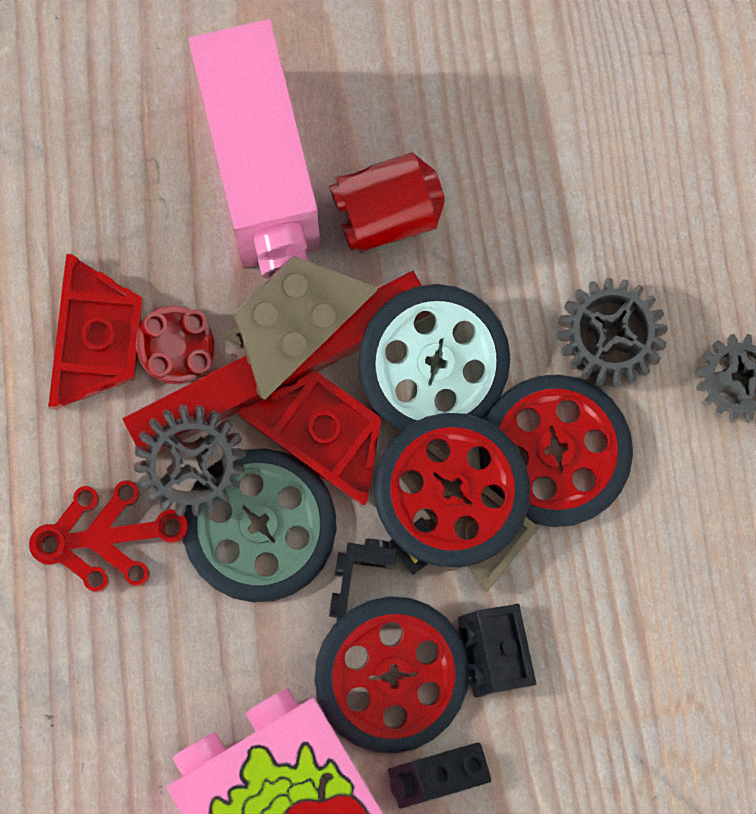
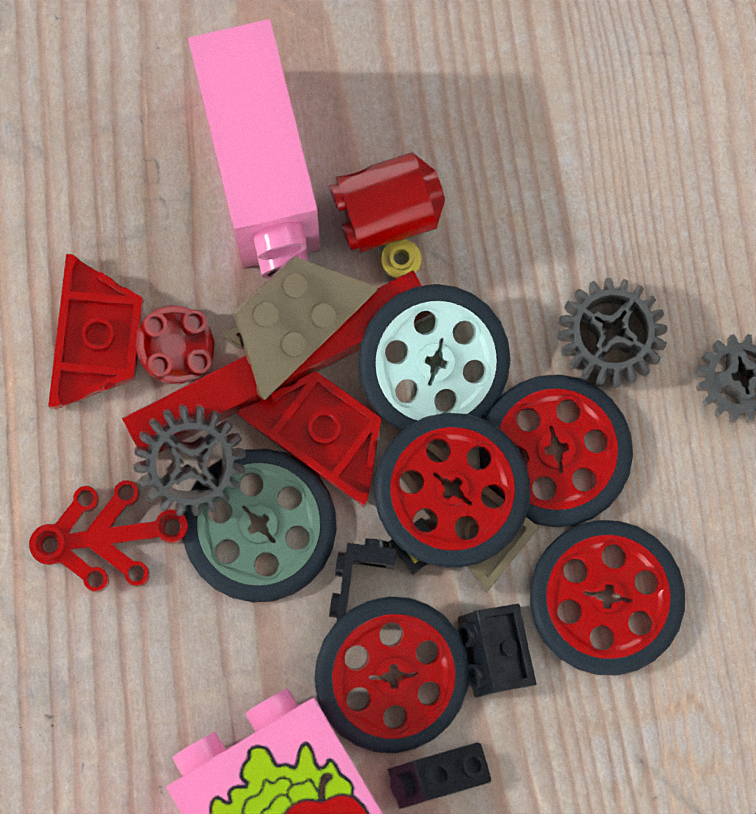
(396, 270): none -> light yellow plate
(572, 641): none -> wedge

